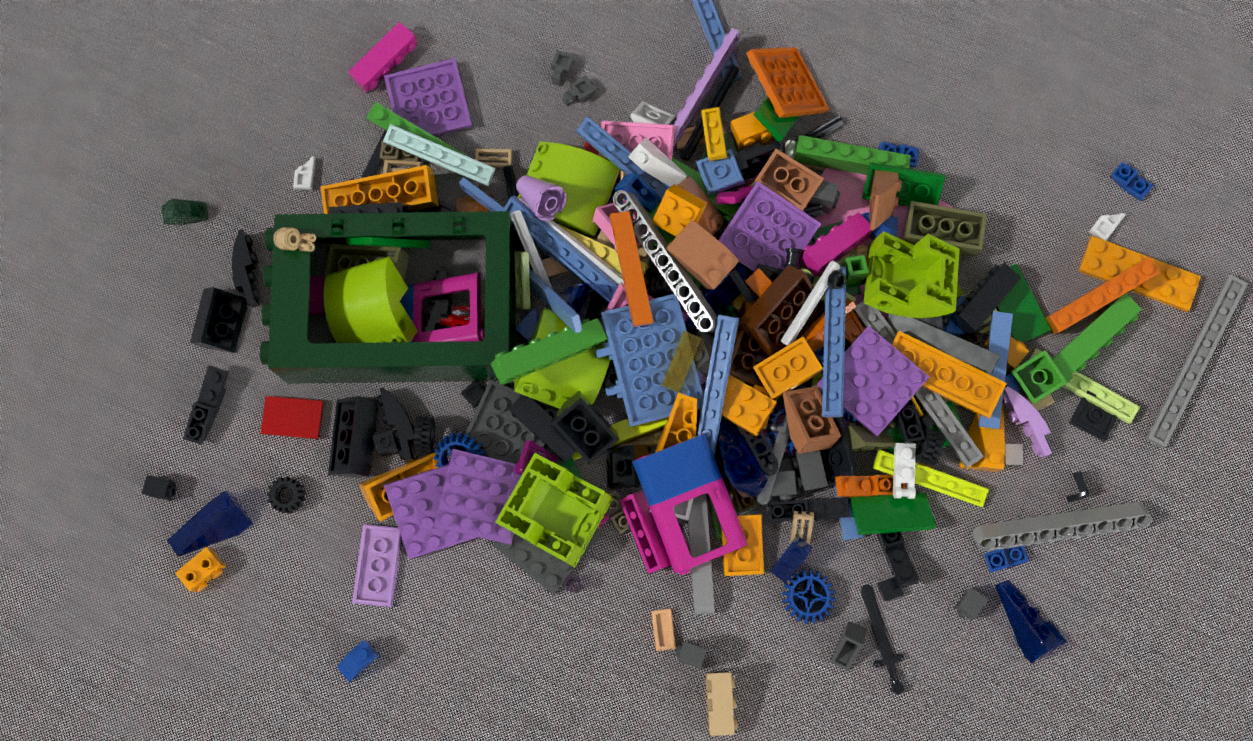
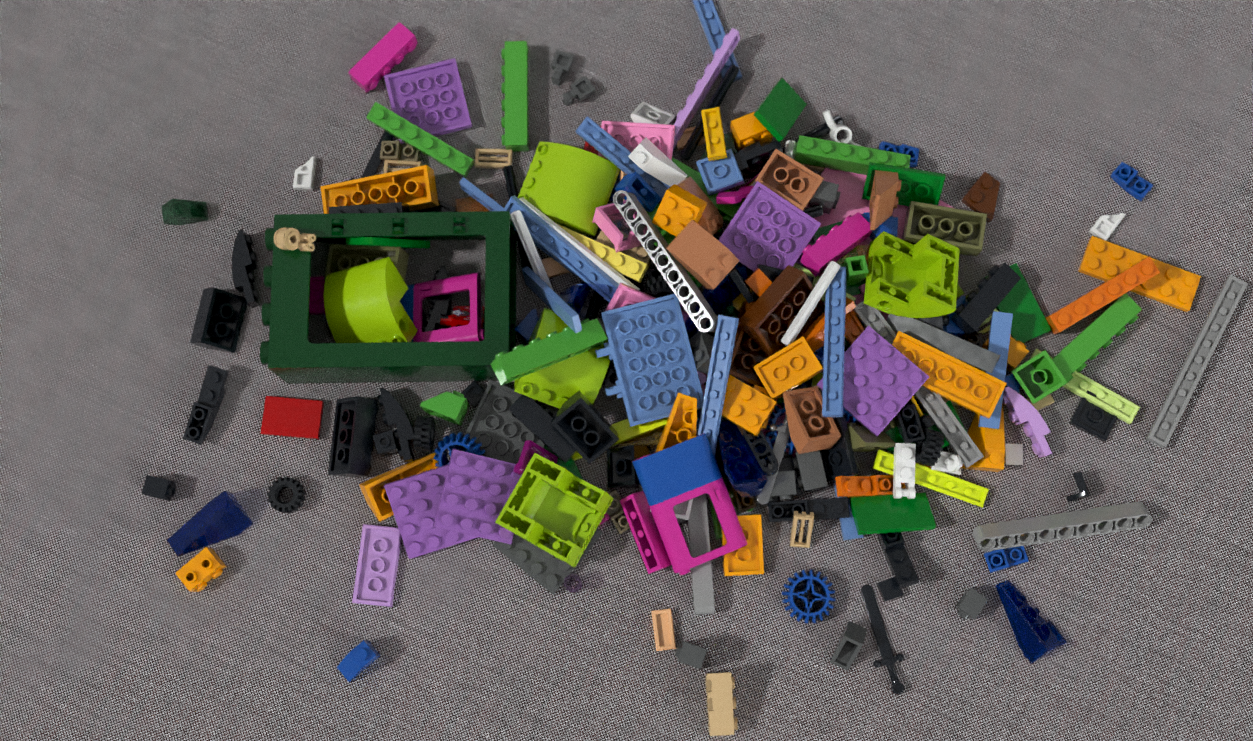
(439, 155): light aqua tile -> none
(447, 406): none -> bright green slope
(516, 96): none -> bright green brick
(522, 279): yellowish green tile -> none
(542, 197): lavender cone -> none
(631, 269): orange tile -> none
(681, 361): clear yellow tile -> none
(787, 81): orange plate -> none
(791, 559): clear blue brick -> none
(793, 257): black bush -> none
(835, 128): none -> white piece
(836, 279): black plate -> none
(948, 463): none -> white hips
(983, 196): none -> reddish brown wing

